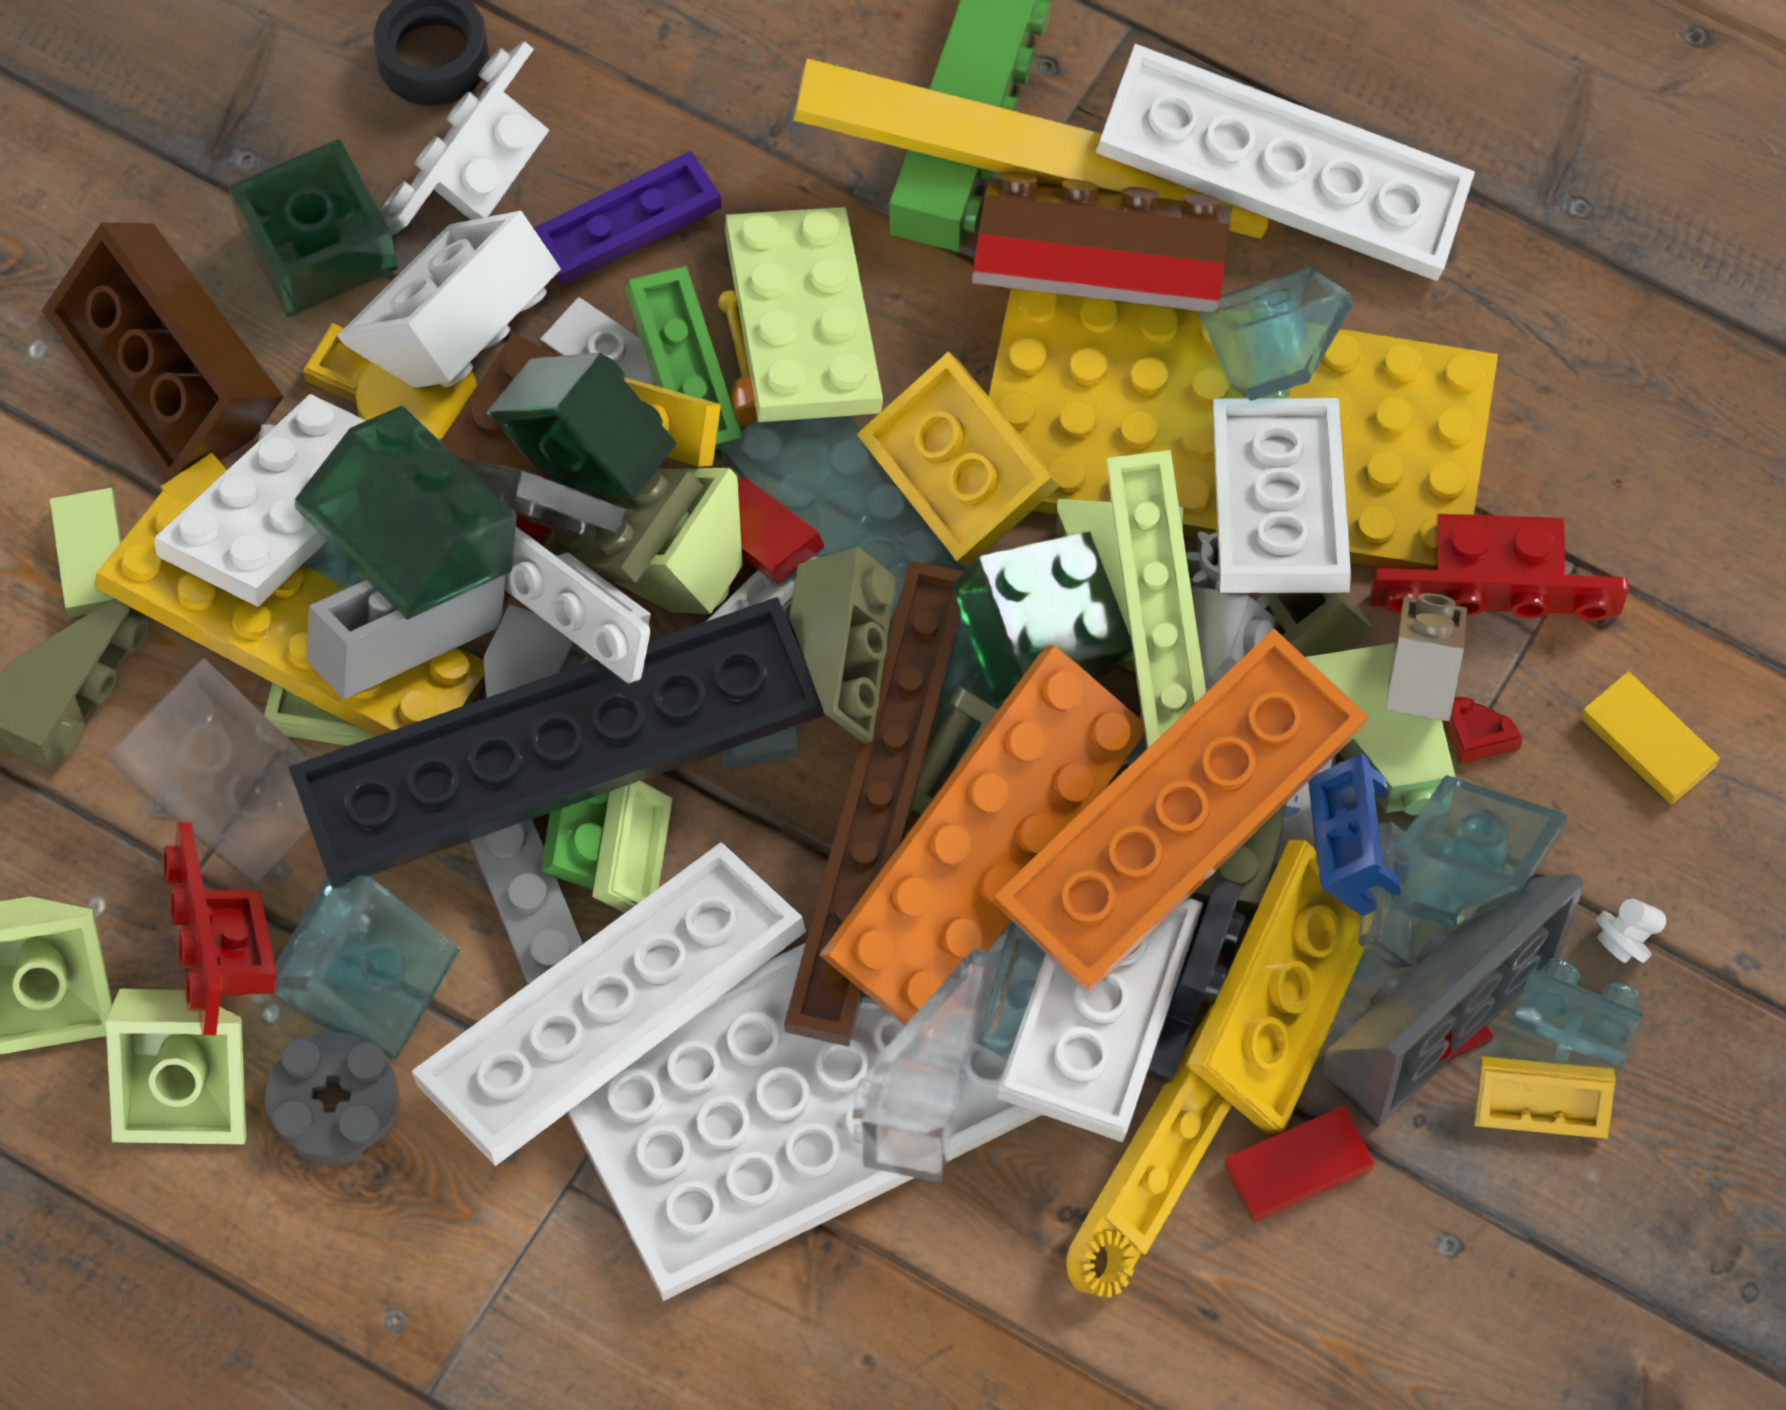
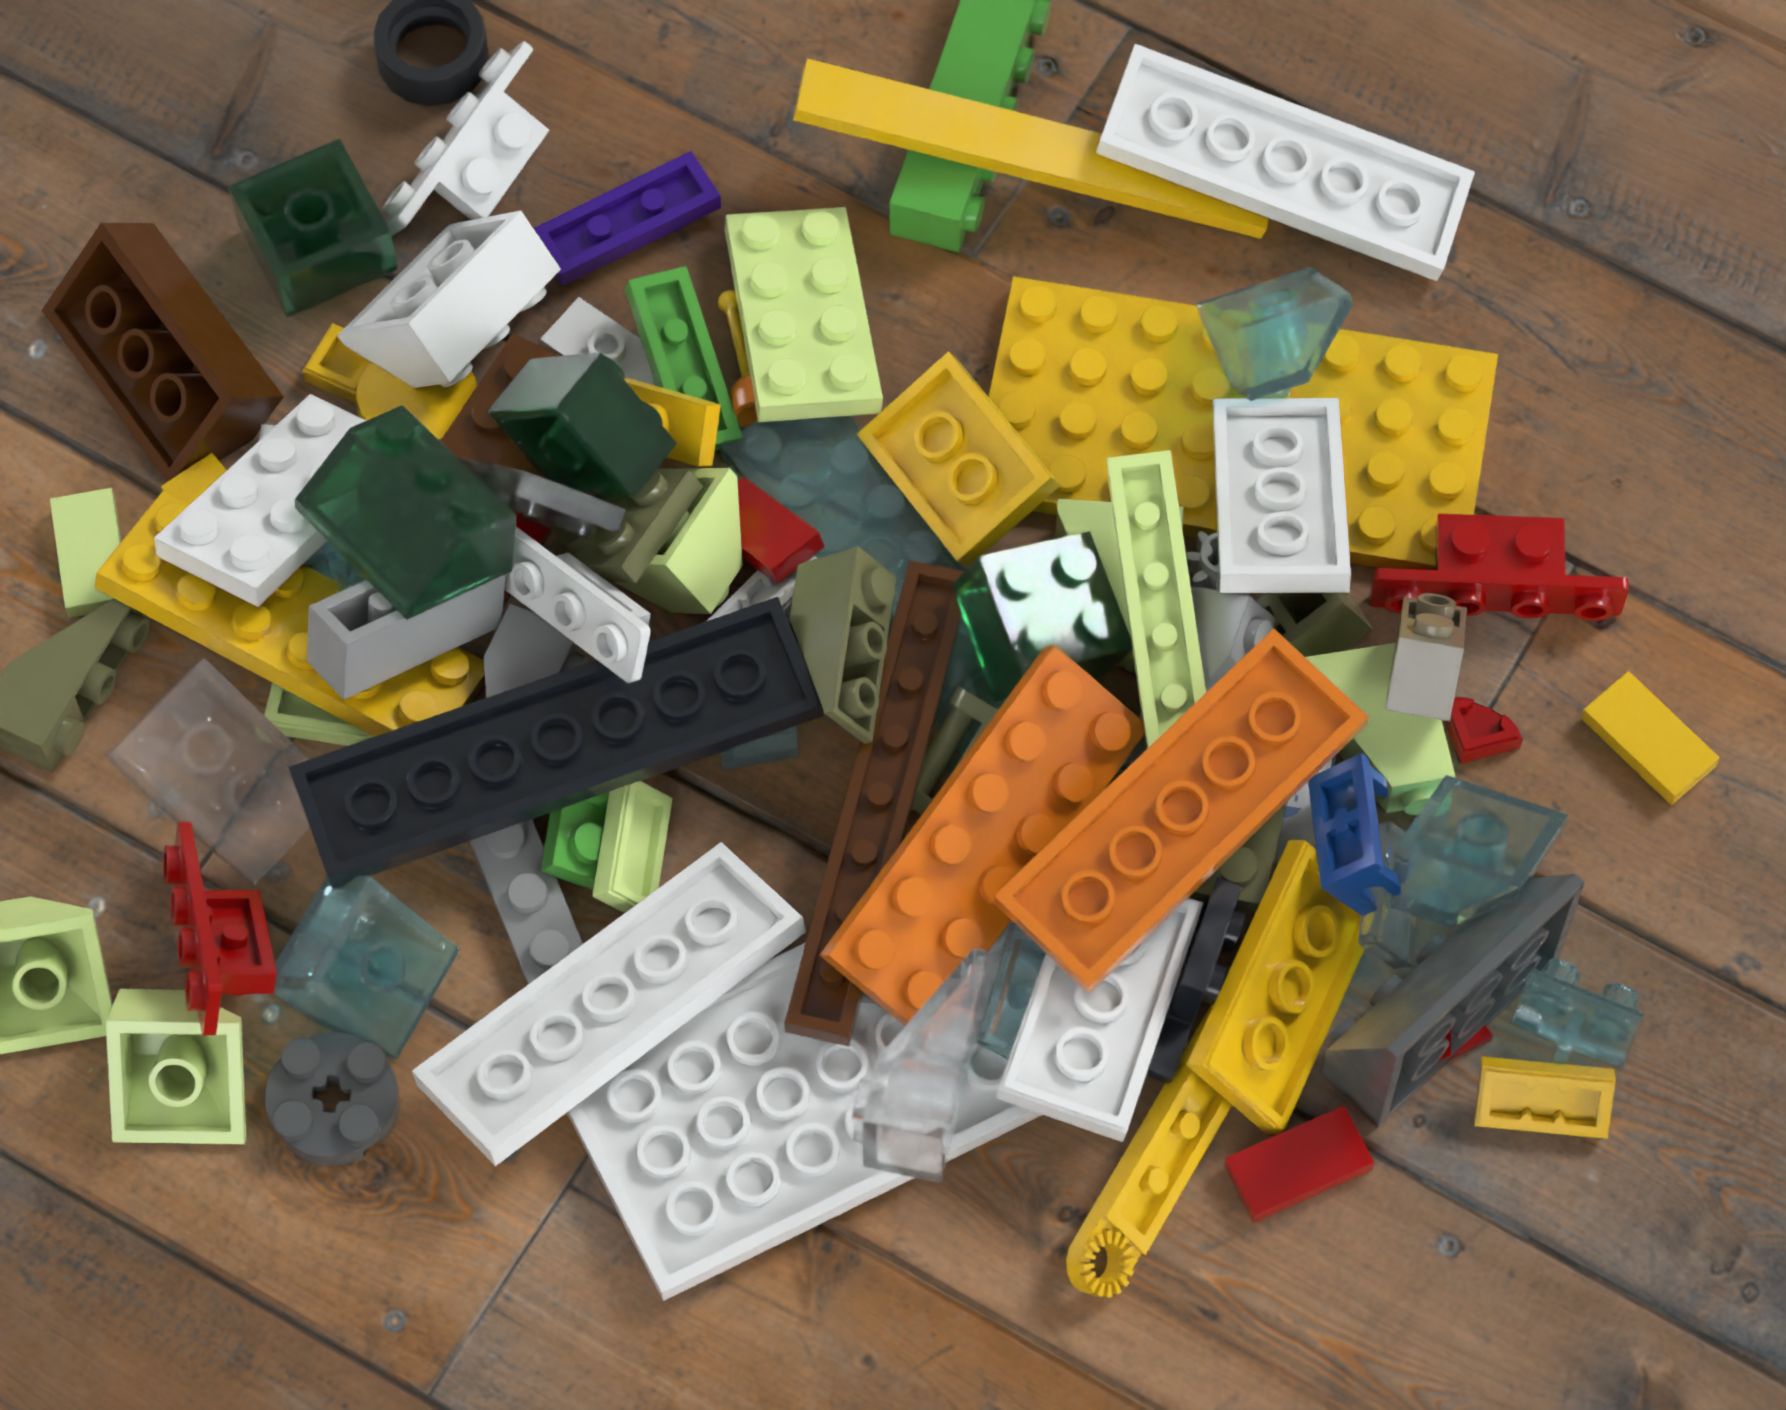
(1102, 242): reddish brown slope -> none
(1630, 929): white plate -> none

